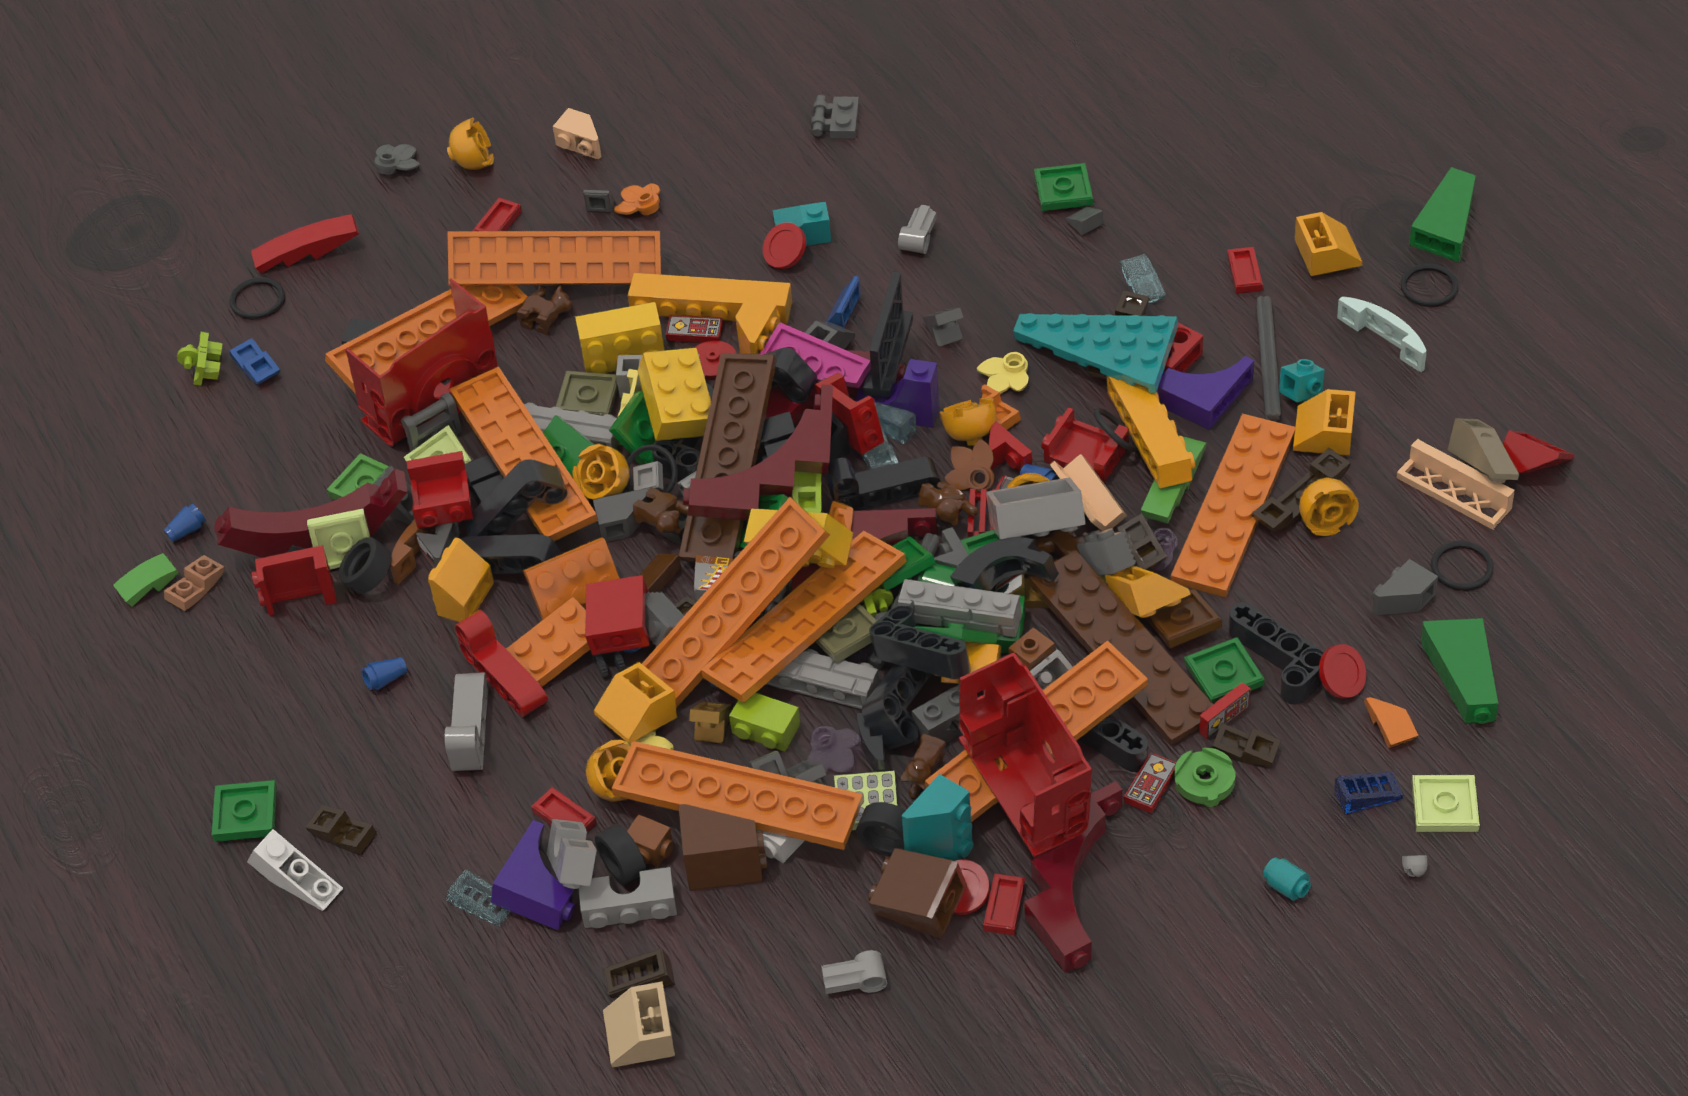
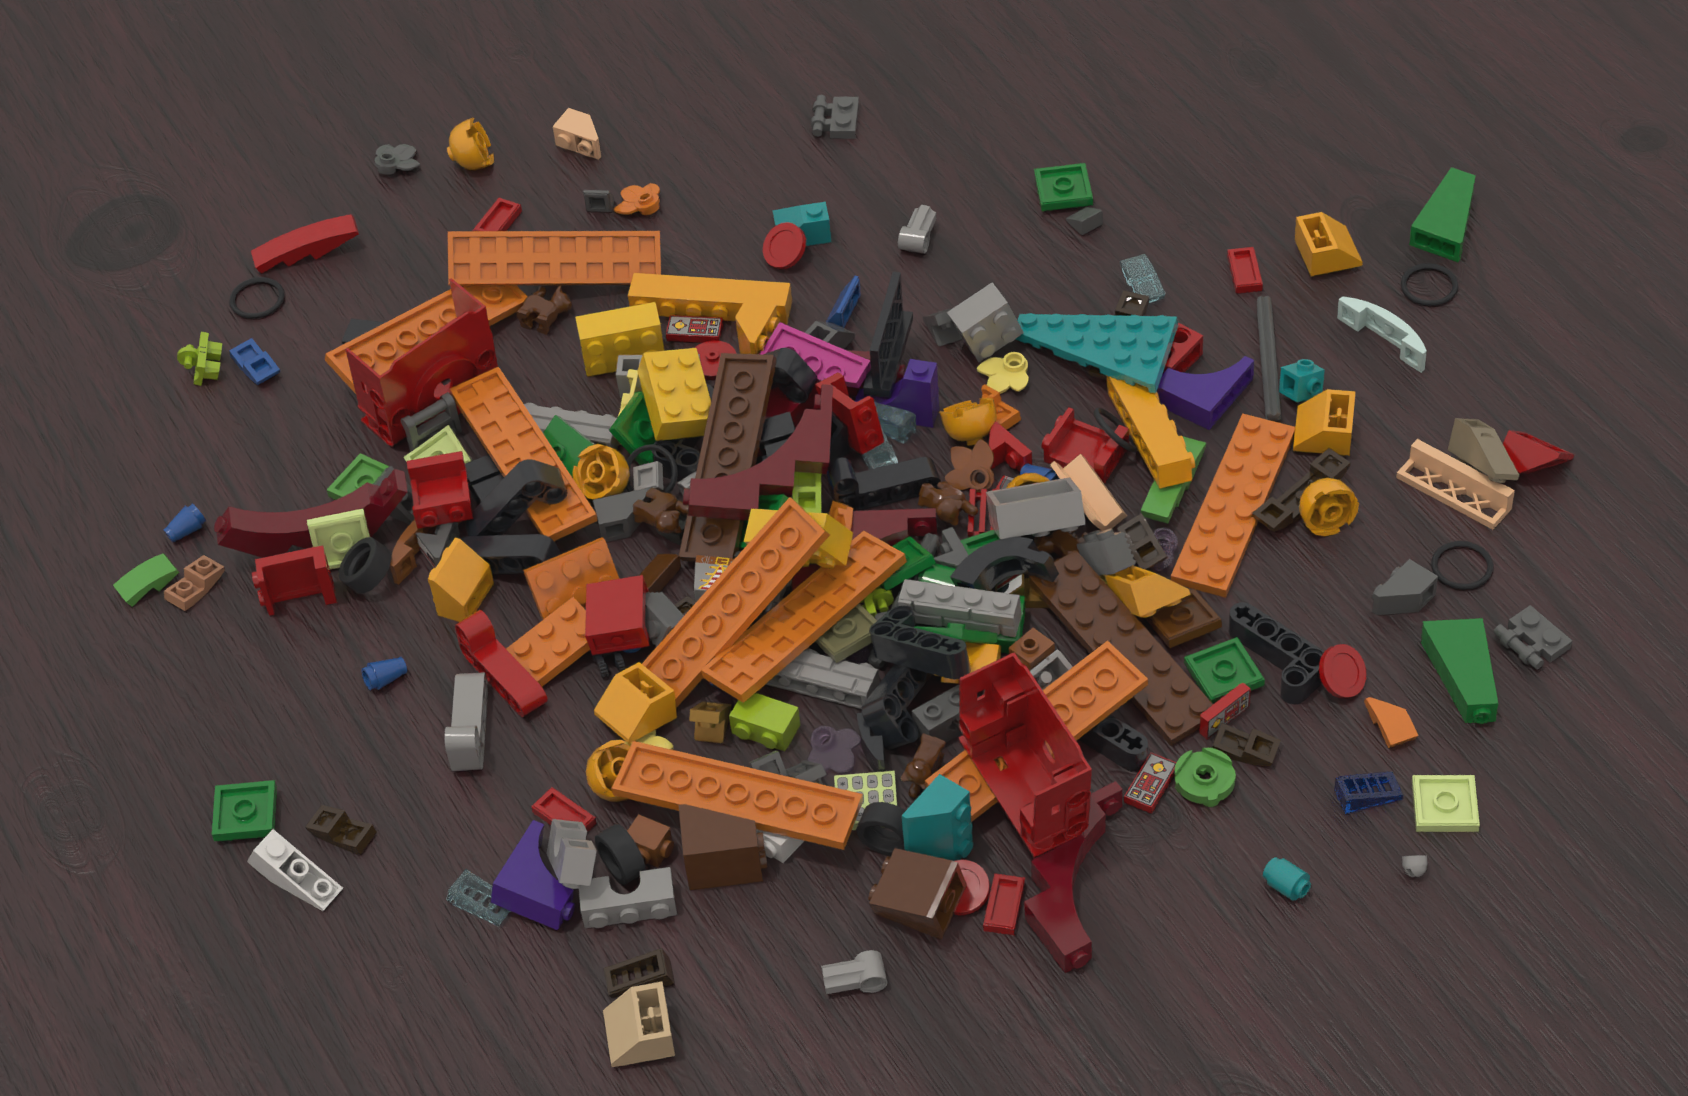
(588, 392): olive plate -> none
(985, 322): none -> light grey brick
(1540, 635): none -> dark grey plate

